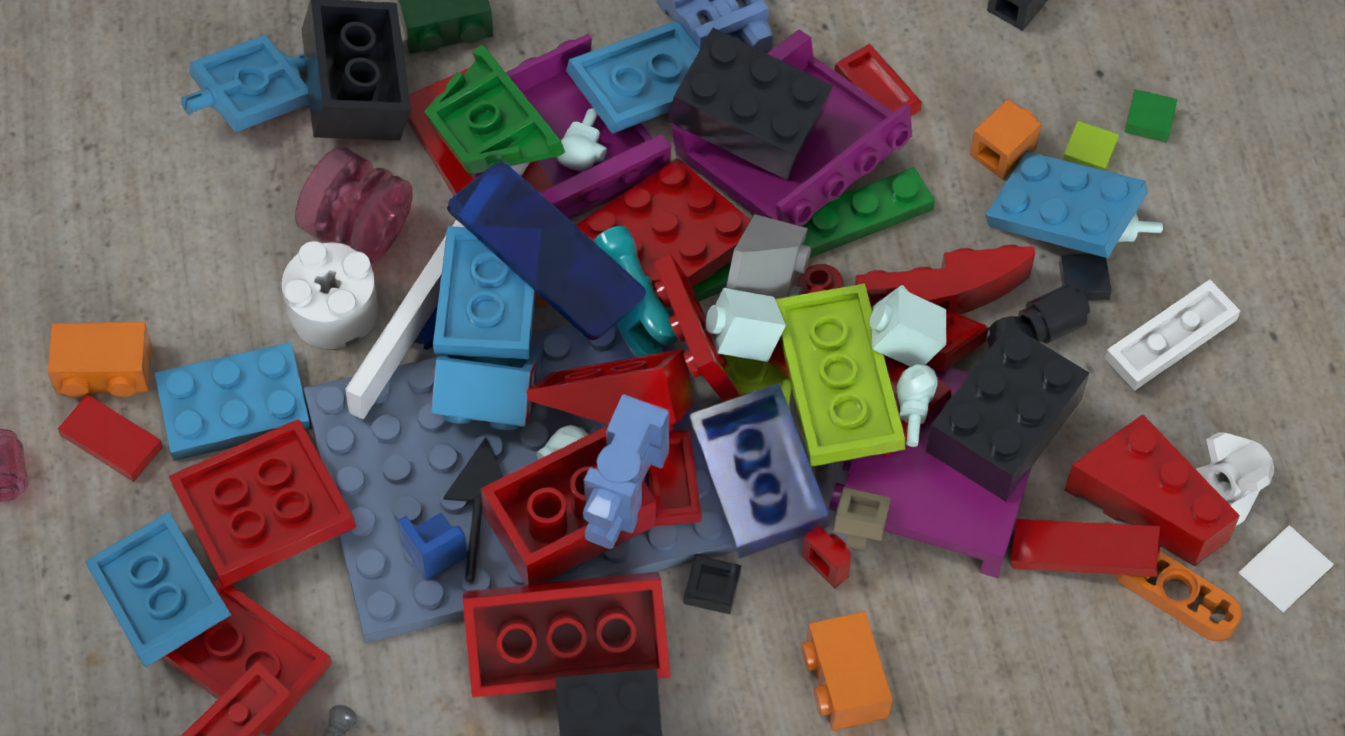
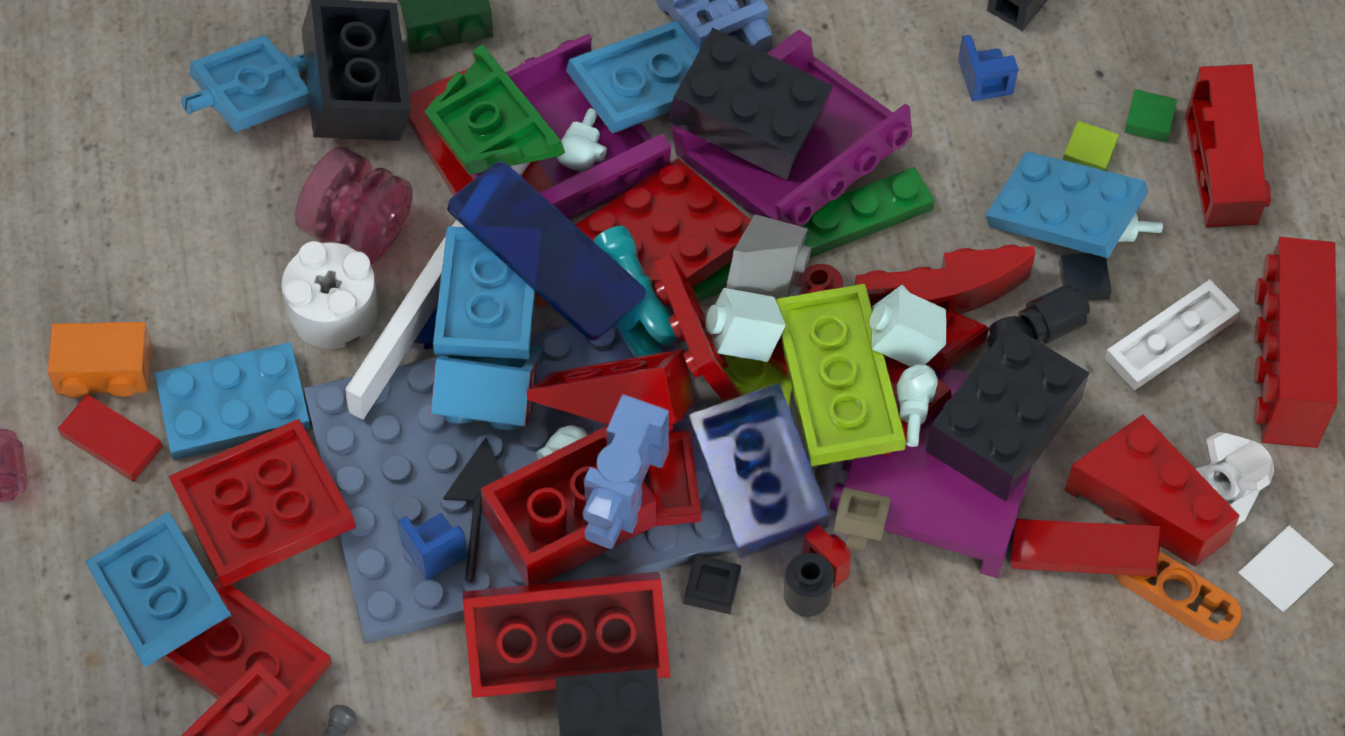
(808, 584): none -> black brick
(847, 671): orange brick -> none
(877, 79): red tile -> none
(986, 71): none -> blue panel
(1005, 138): orange brick -> none
(1227, 146): none -> red wedge
(1296, 342): none -> red brick

